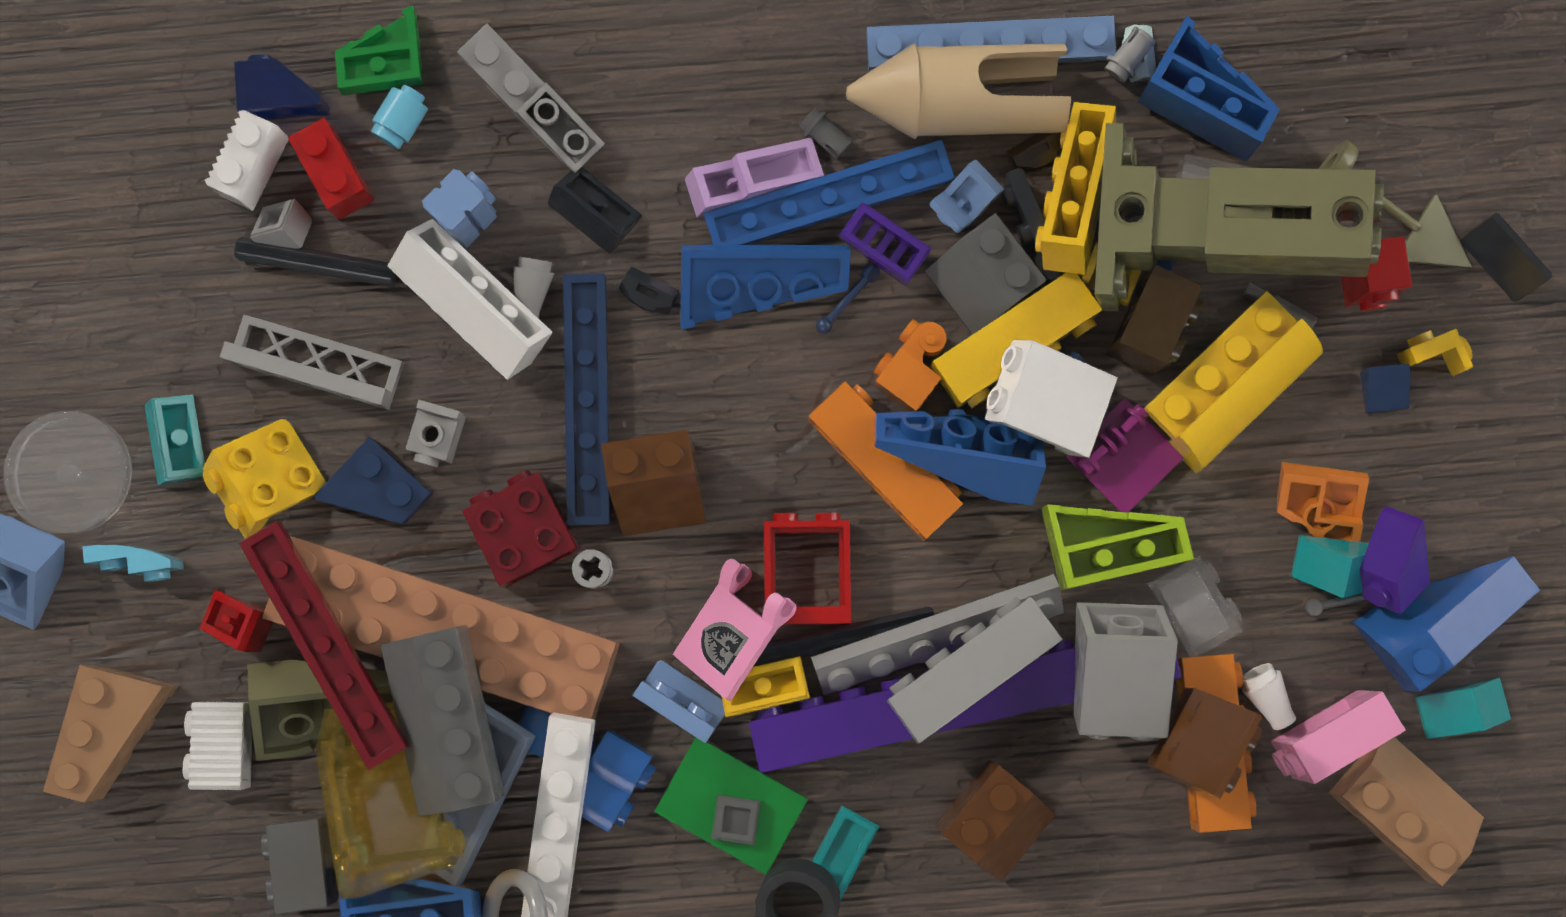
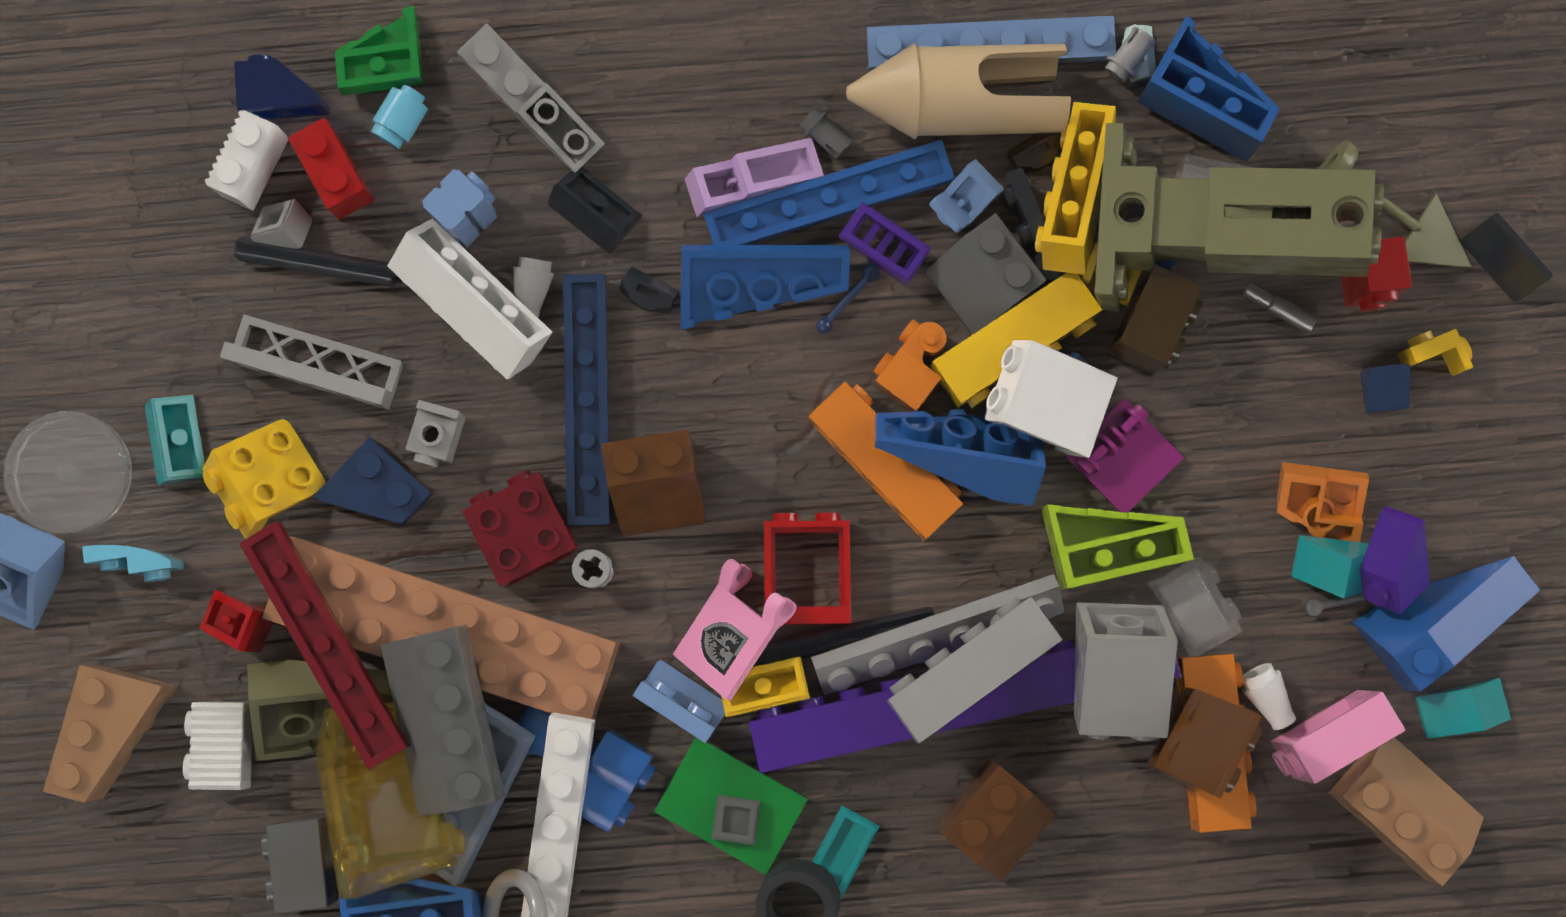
(1234, 380): yellow brick -> none

